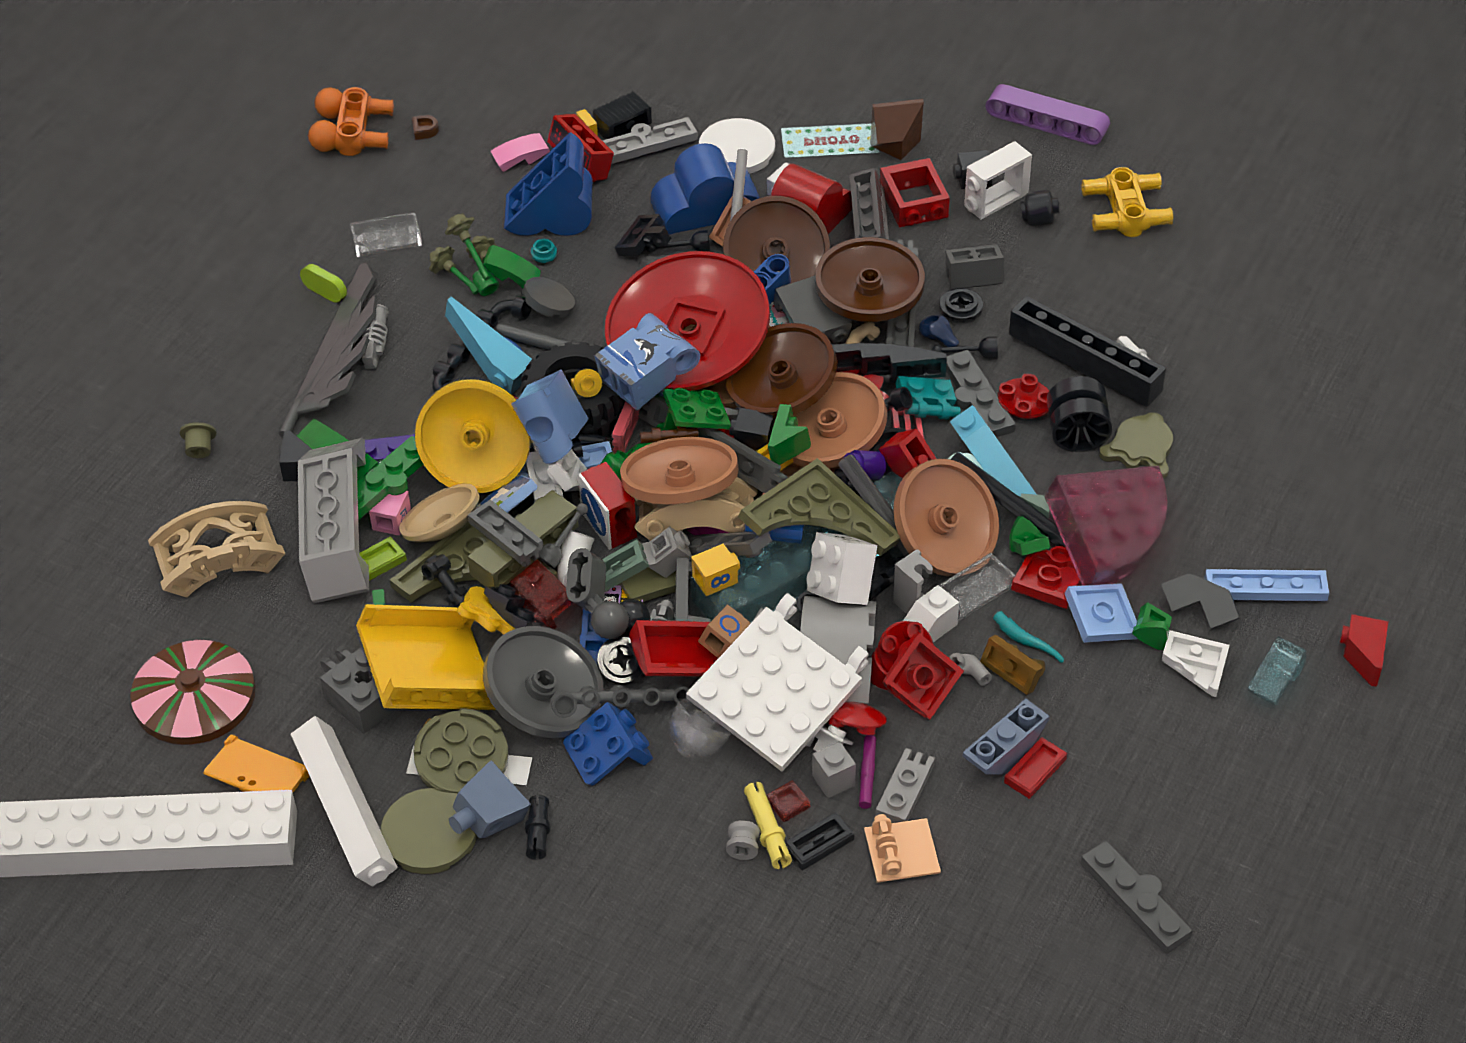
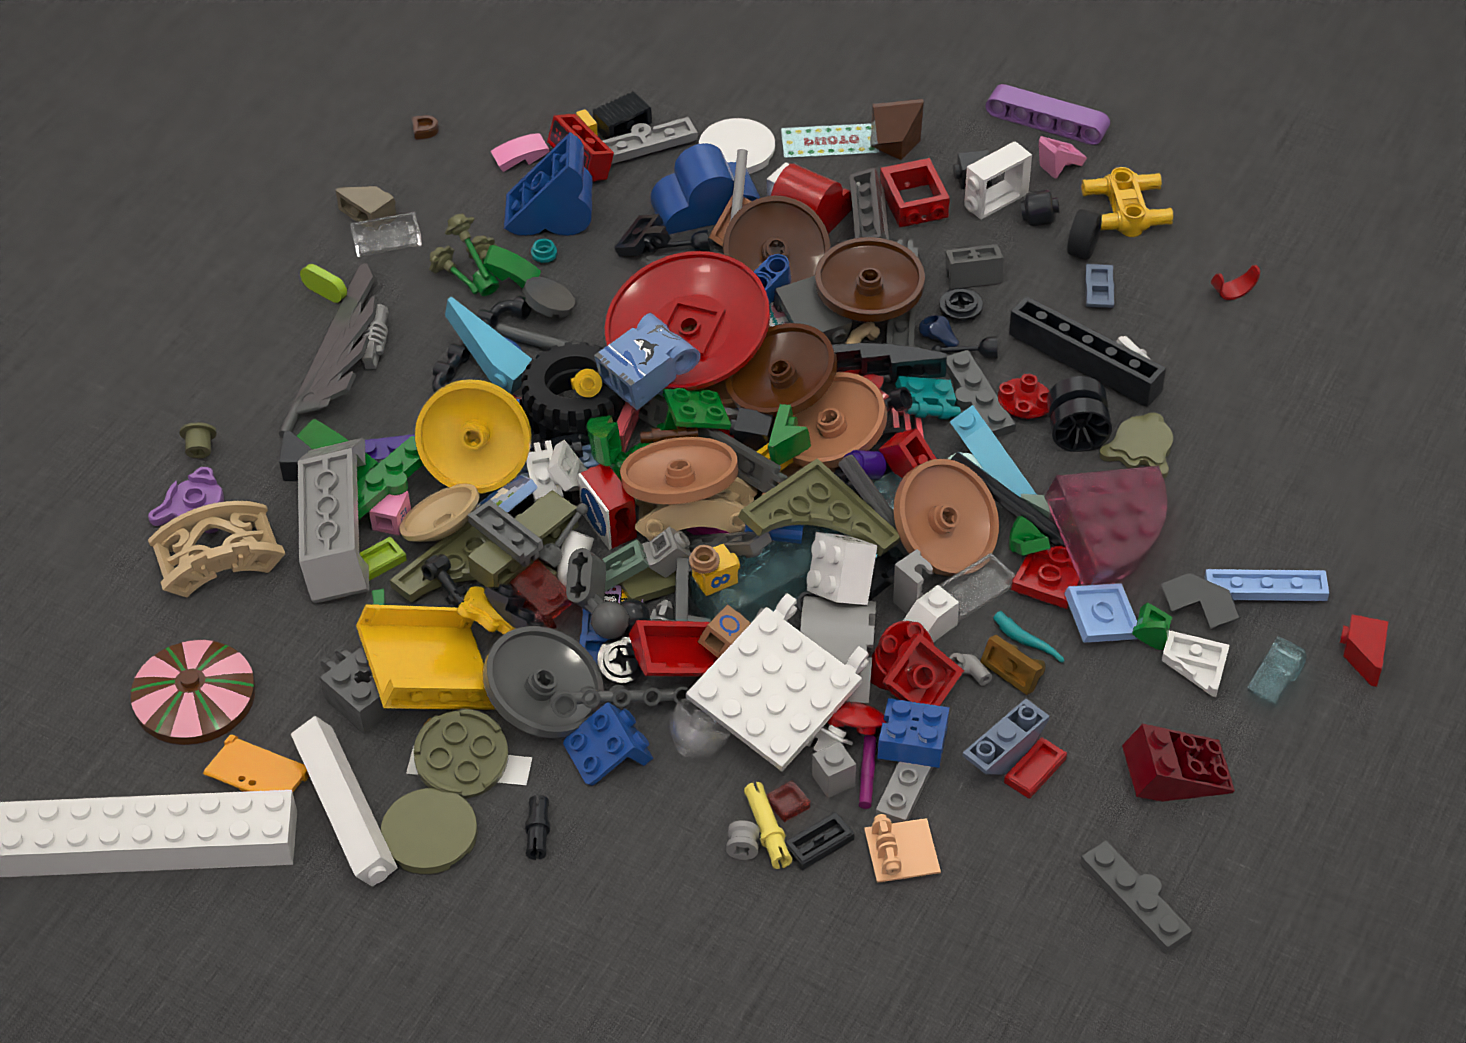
(191, 494): none -> medium lavender tile
(352, 111): orange piece -> none
(365, 202): none -> dark tan slope
(488, 803): sand blue torso -> none
(550, 415): medium blue piece -> none
(604, 439): none -> green slope
(704, 559): none -> medium nougat plate
(913, 733): none -> blue piece
(1057, 154): none -> bright pink slope
(1084, 233): none -> black tyre
(1099, 285): none -> sand blue slope
(1175, 764): none -> dark red slope
(1237, 287): none -> red helmet

